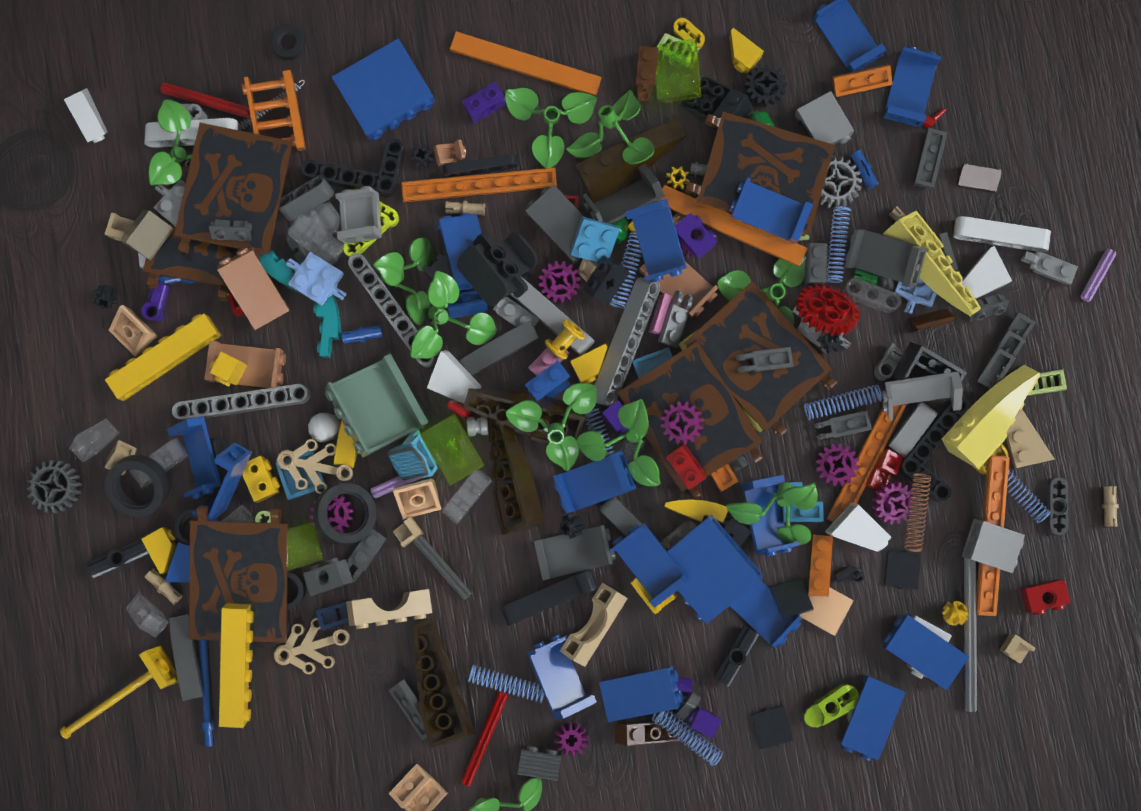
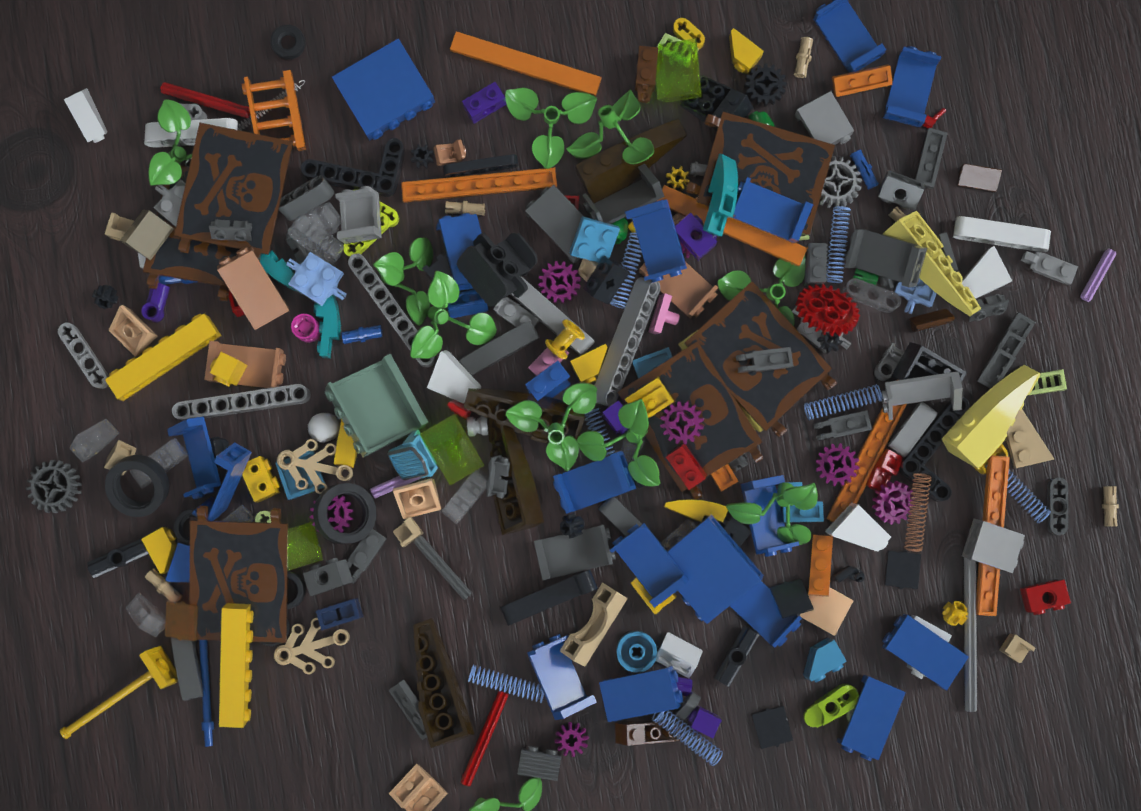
(81, 357): none -> light grey beam
(181, 621): none -> clear orange piece
(305, 328): none -> dark pink wheel
(412, 604): tan arch -> none
(497, 467): none -> dark grey hinge
(648, 651): none -> dark azure brick
(653, 395): none -> yellow plate
(675, 319): dark grey hinge -> none
(679, 654): none -> white panel
(724, 190): none -> teal slope
(803, 57): none -> tan pin
(822, 659): none -> dark azure slope
(894, 181): none -> dark grey brick

